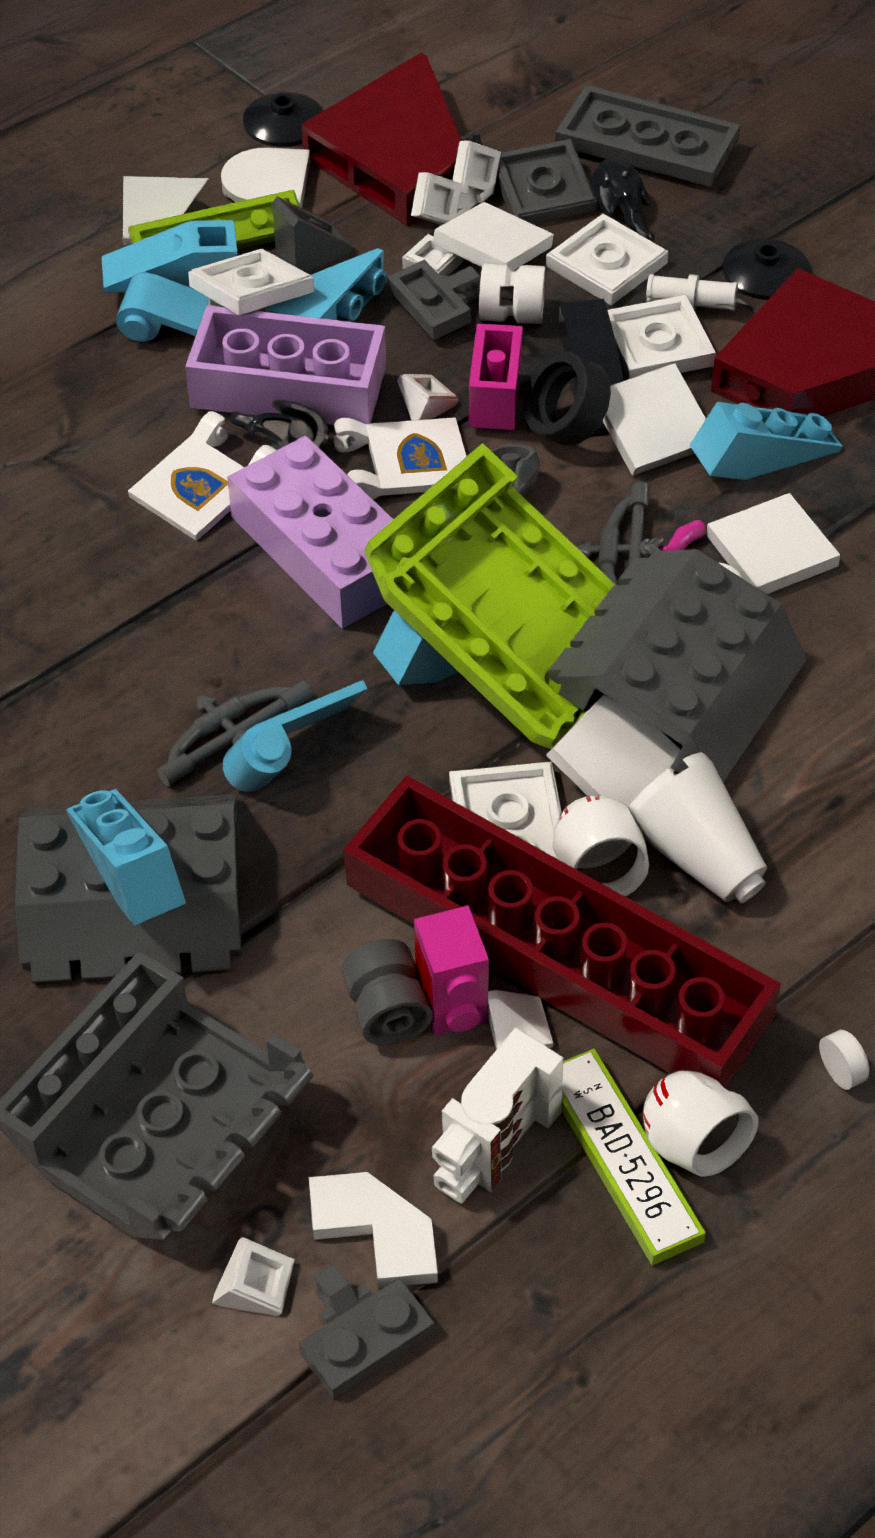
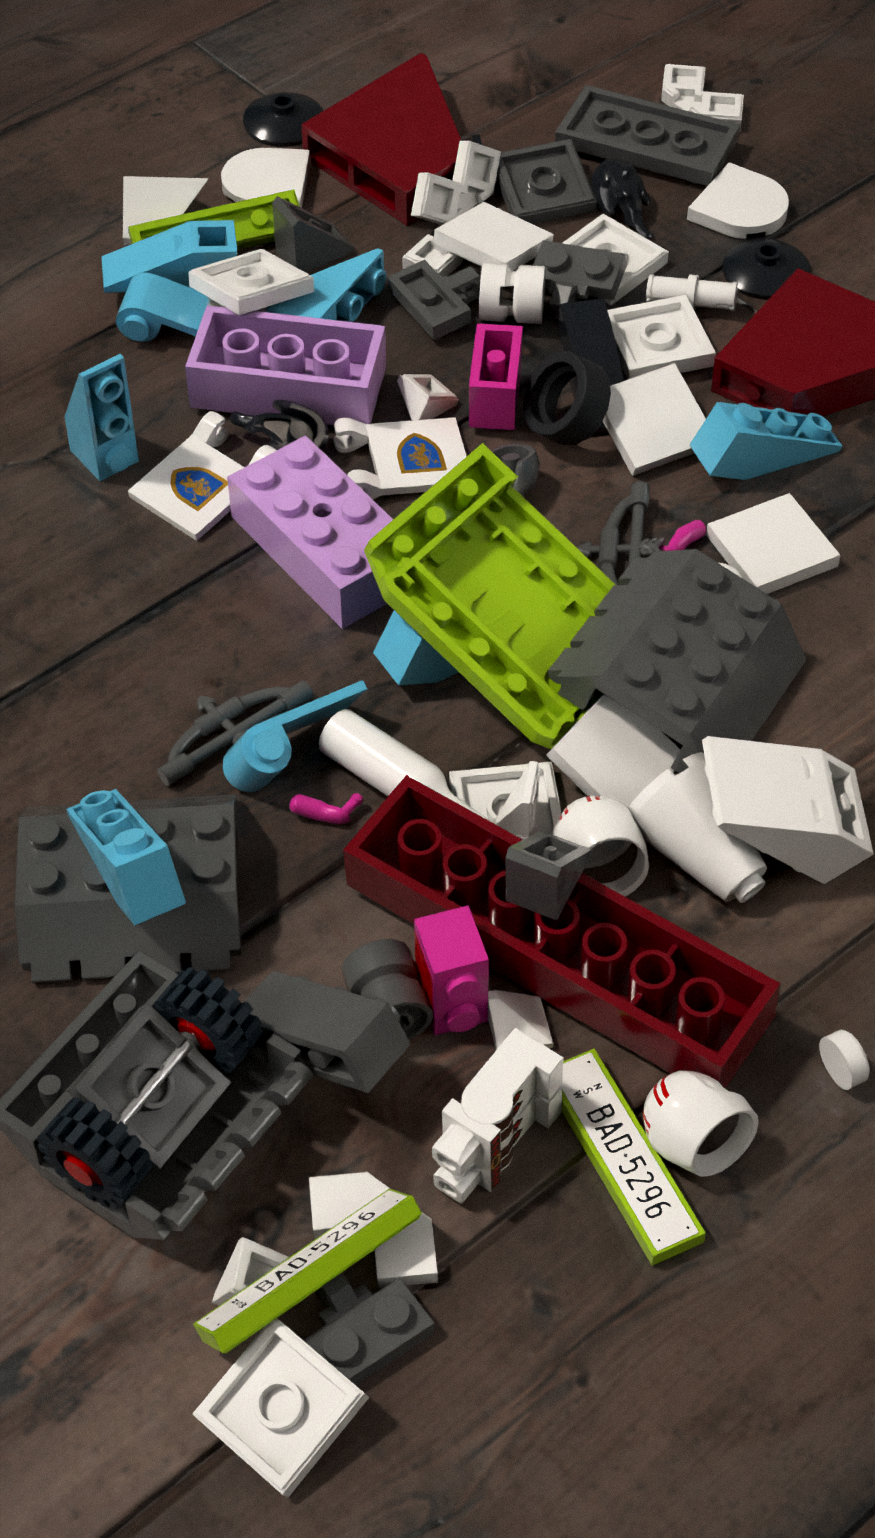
(102, 419): none -> medium azure slope
(149, 1087): none -> plate
(280, 1406): none -> white tile
(307, 1270): none -> lime tile
(321, 811): none -> dark pink piece
(338, 1032): none -> dark grey brick
(378, 756): none -> white piece
(520, 808): none -> white slope
(543, 872): none -> dark grey slope
(579, 272): none -> dark grey hinge
(684, 90): none -> white tile
(740, 203): none -> white tile
(789, 804): none -> white slope

